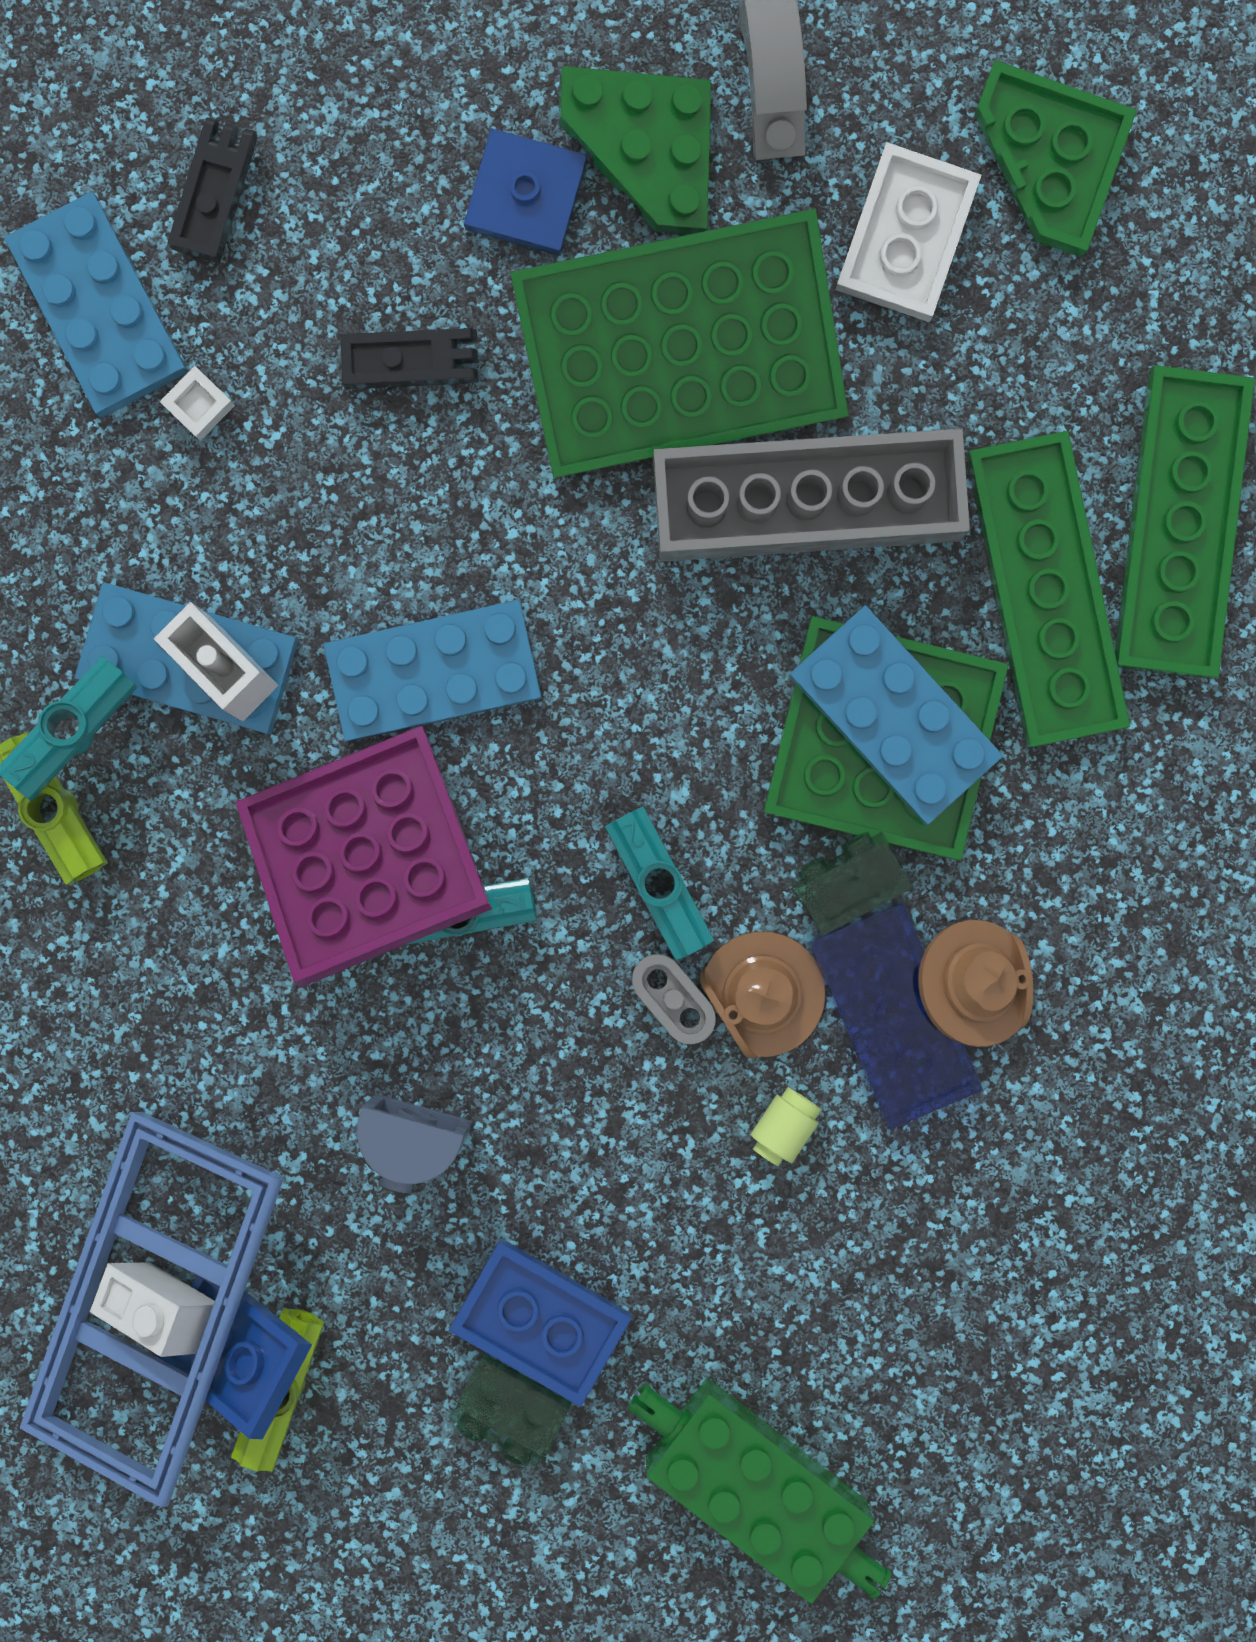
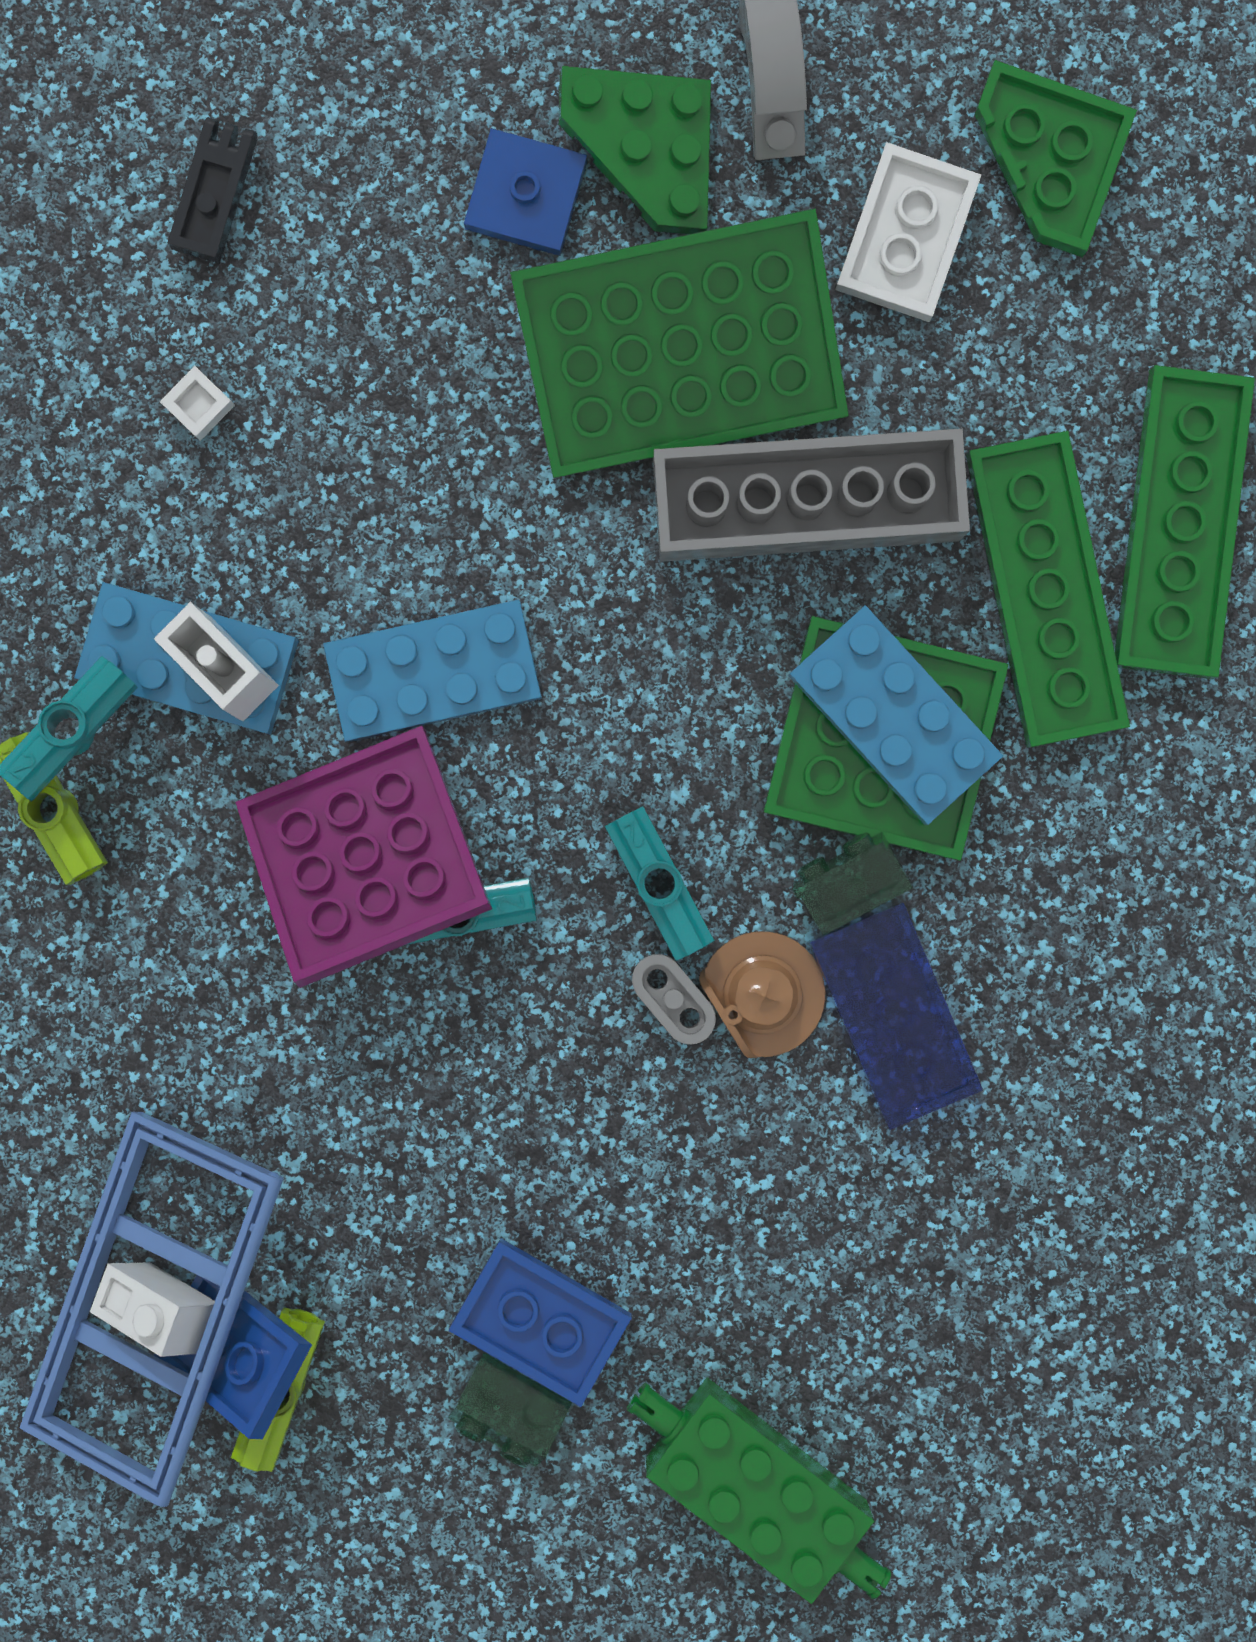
(96, 304): dark azure plate -> none
(408, 358): black hinge -> none
(408, 1141): sand blue brick -> none
(785, 1127): yellowish green brick -> none
(976, 983): medium nougat hat -> none

